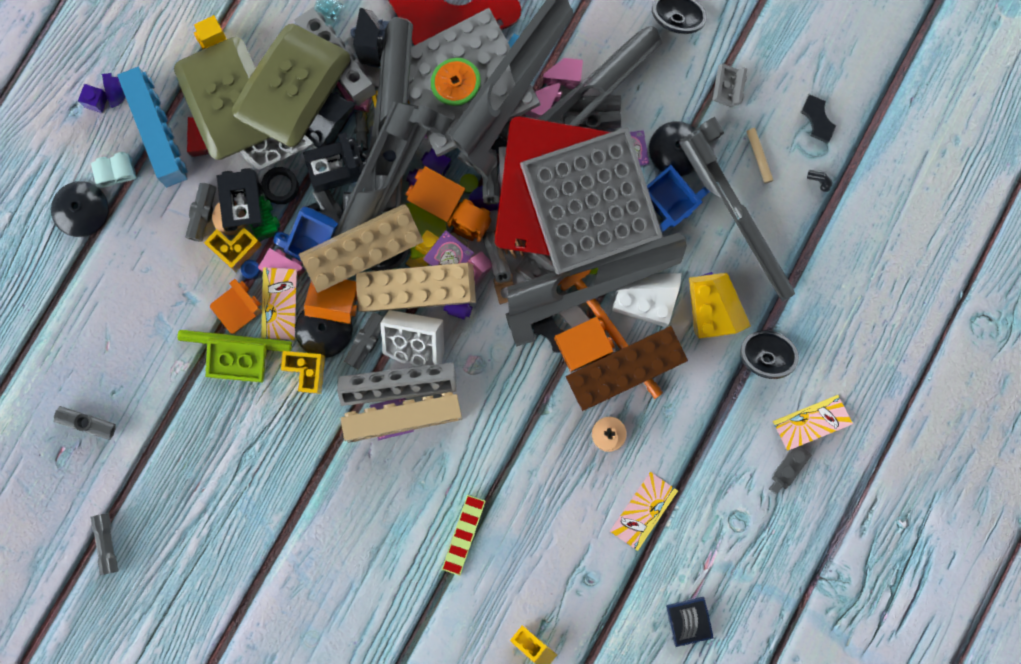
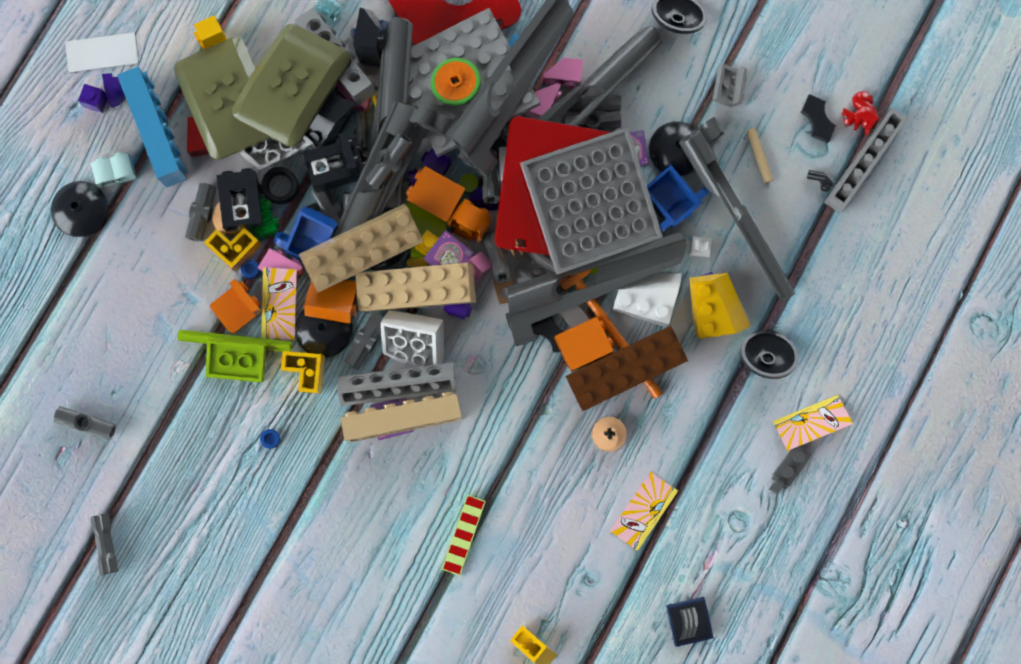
(101, 52): none -> white sticker
(270, 439): none -> blue tile
(389, 160): none -> dark grey piece
(700, 247): none -> white tile
(864, 116): none -> red animal
(865, 160): none -> light grey brick

